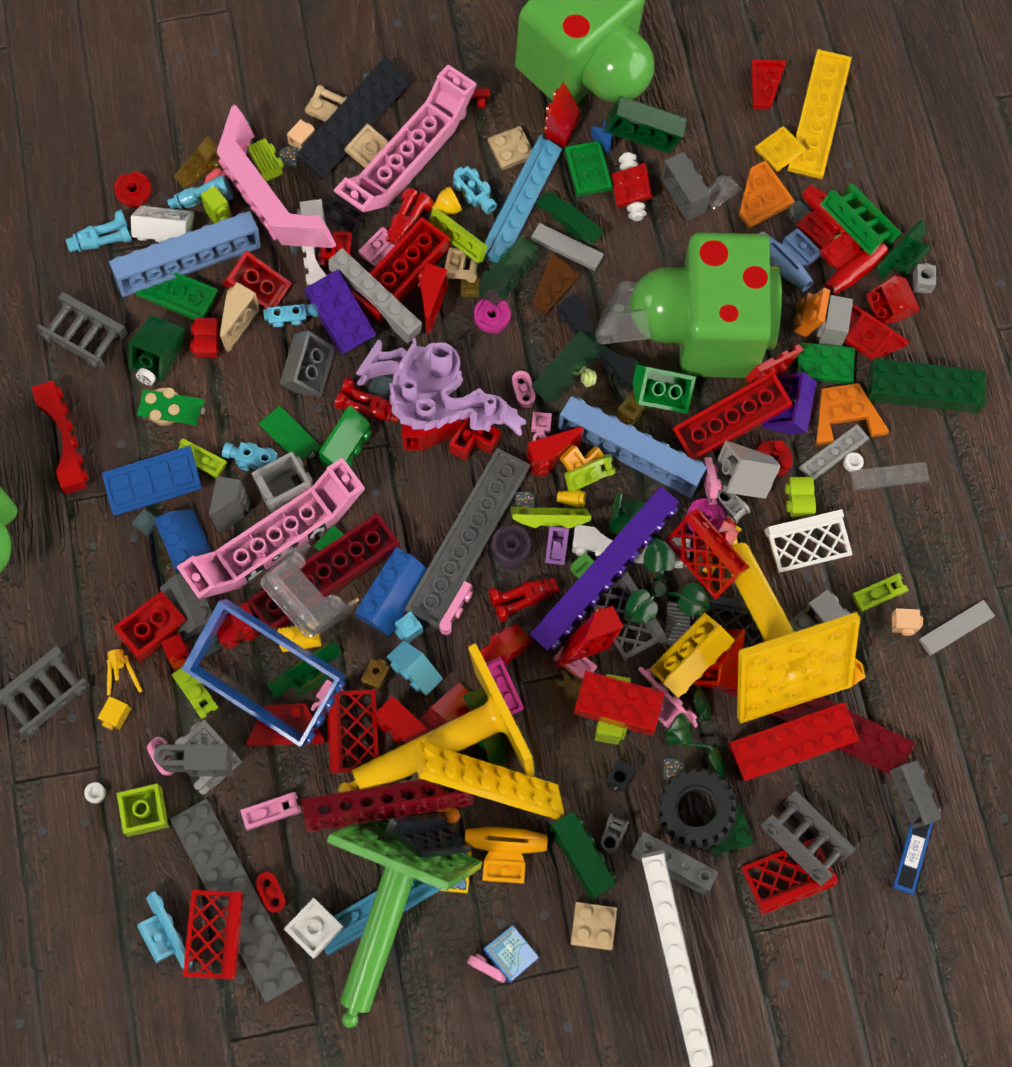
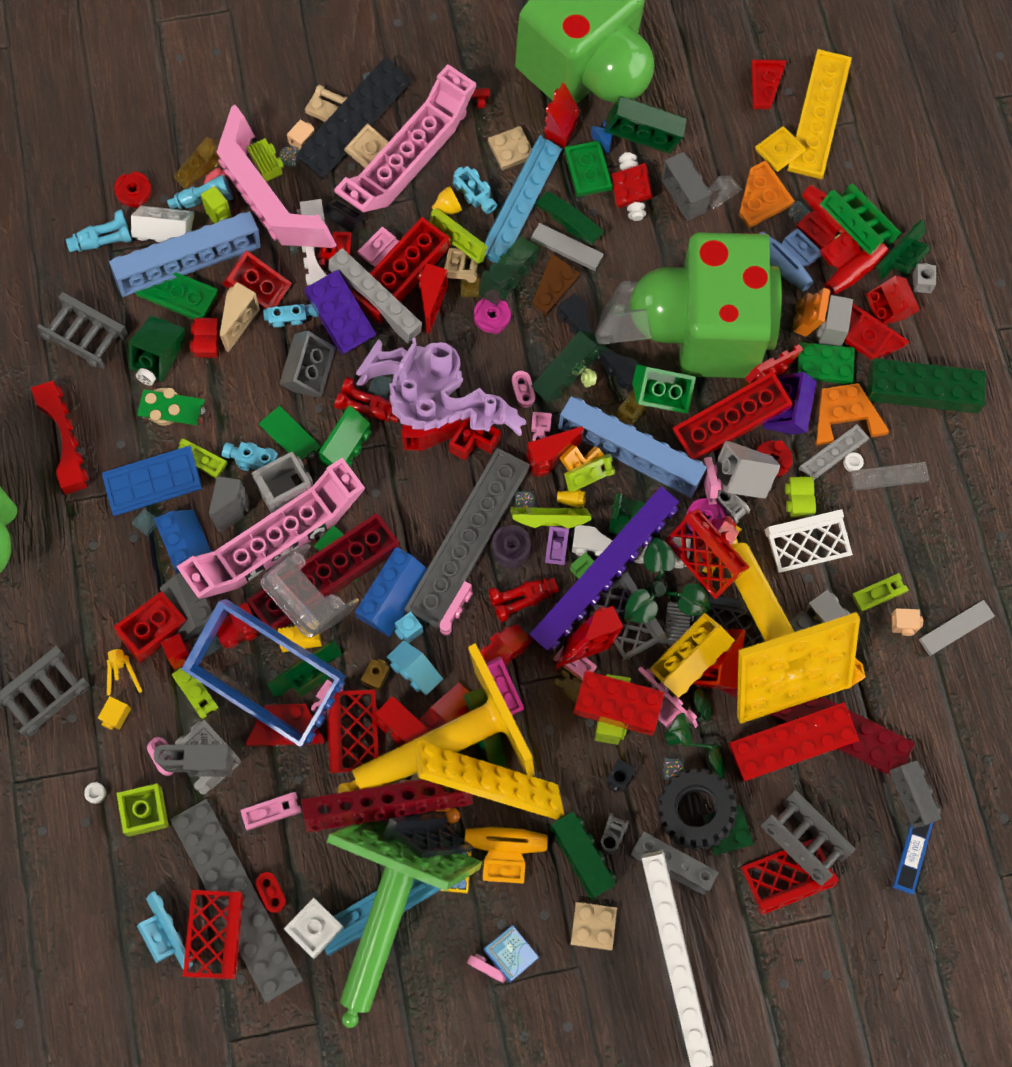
(400, 222): red piece -> none

